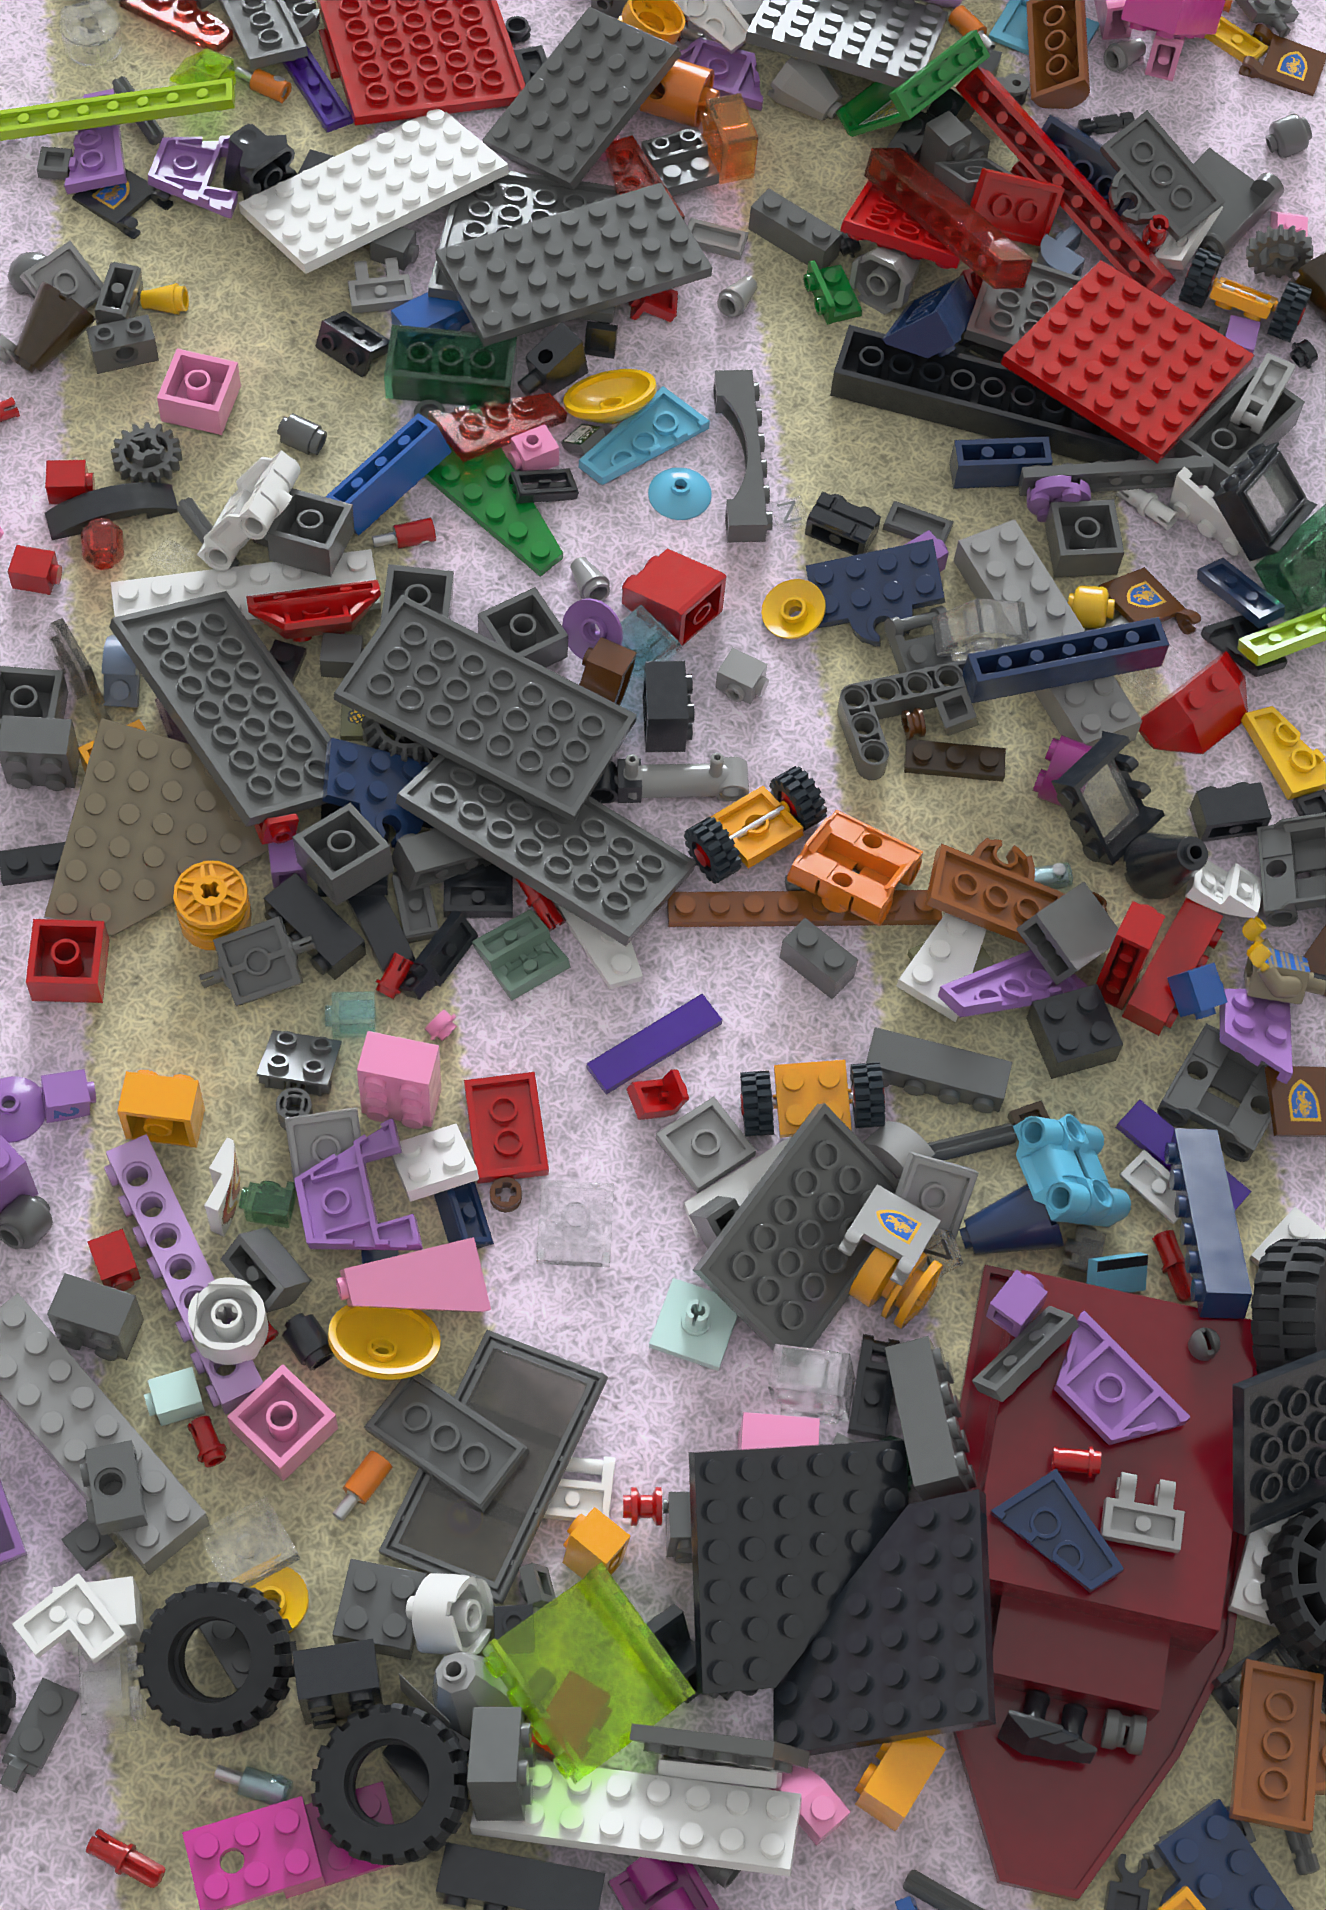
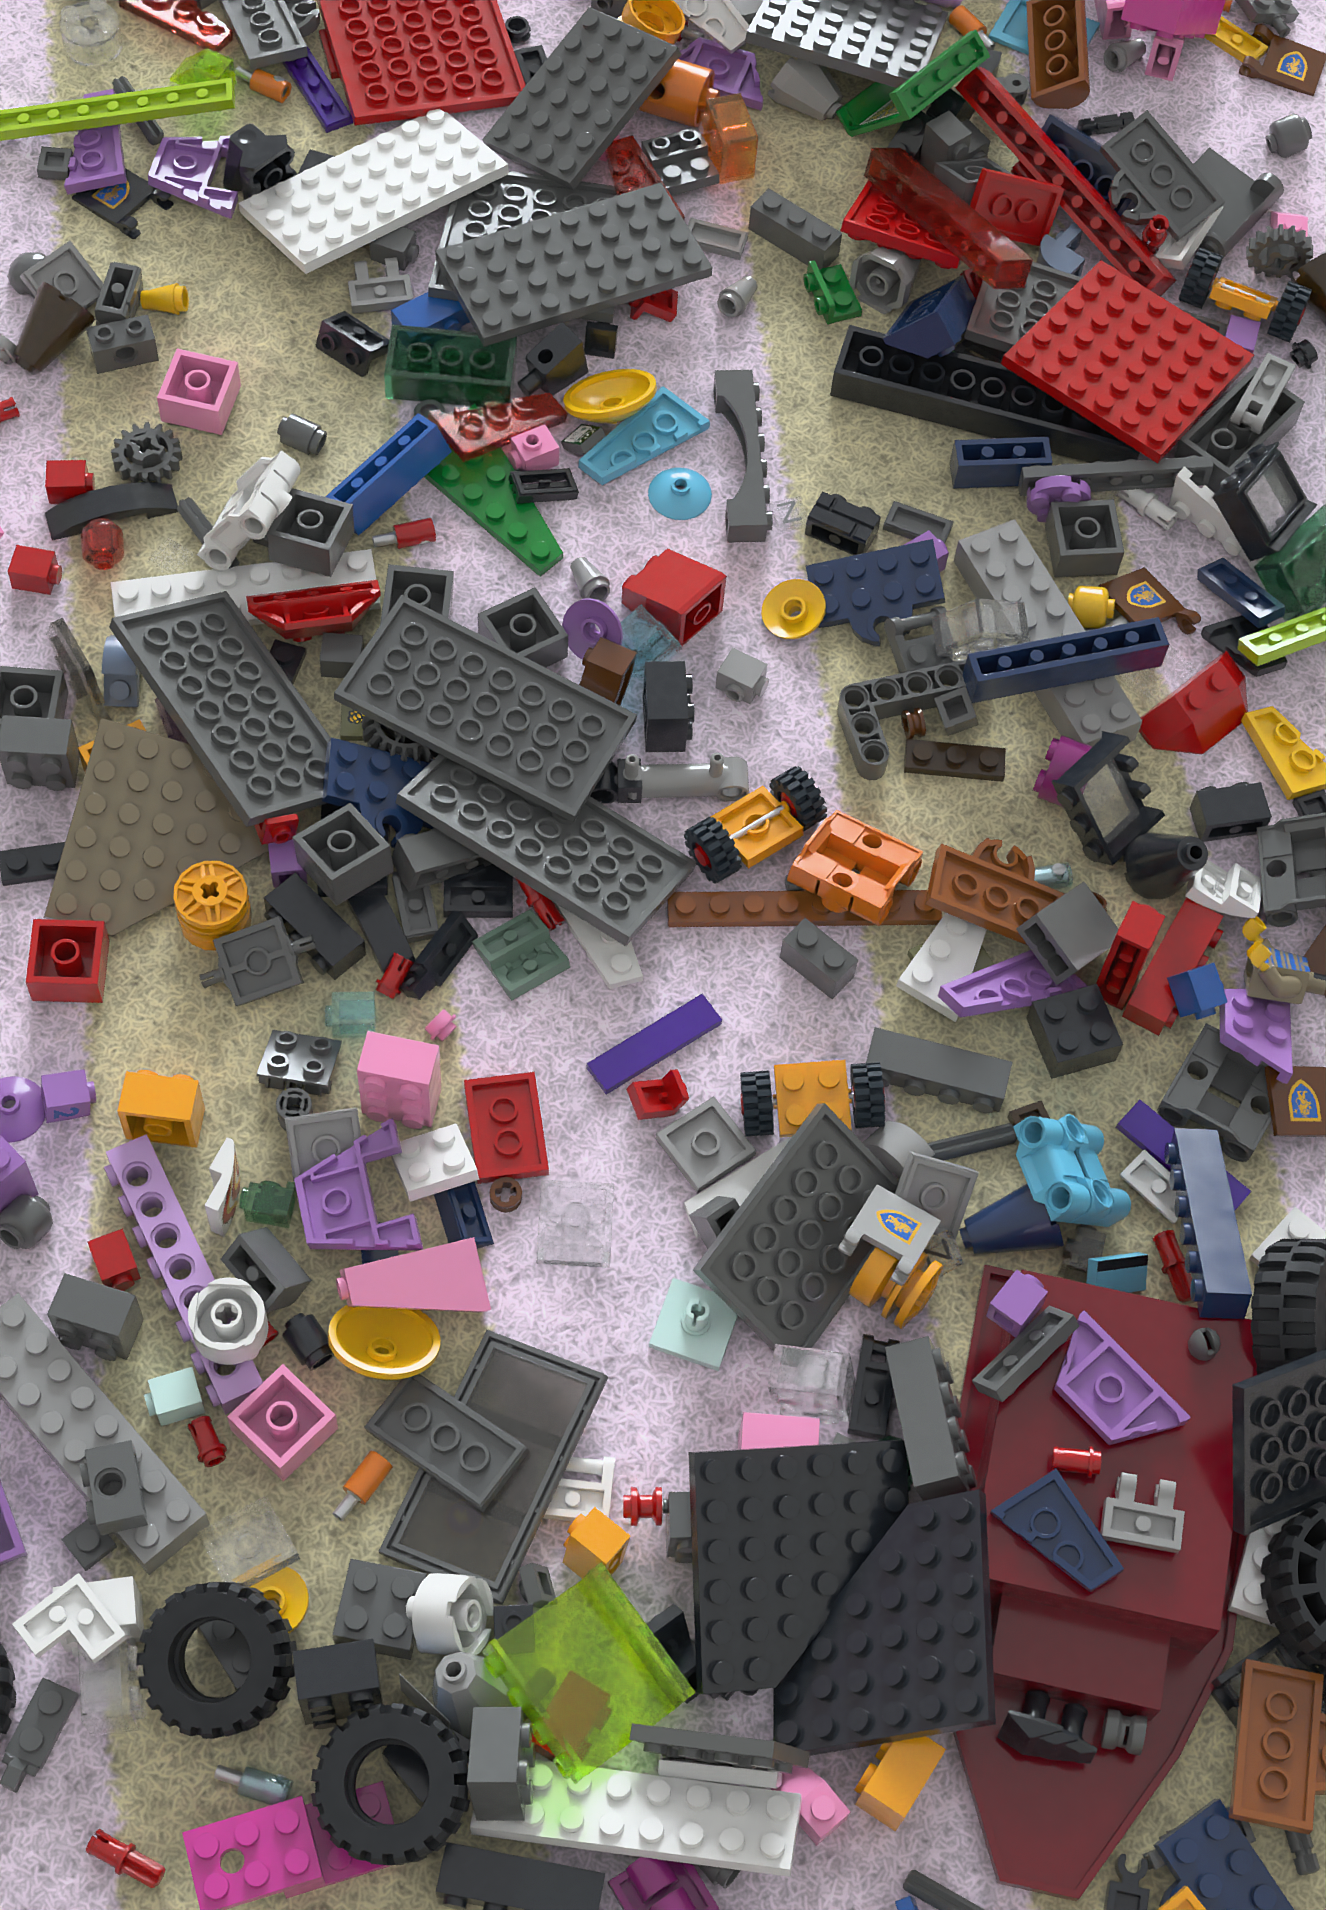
(849, 245): black plate -> none

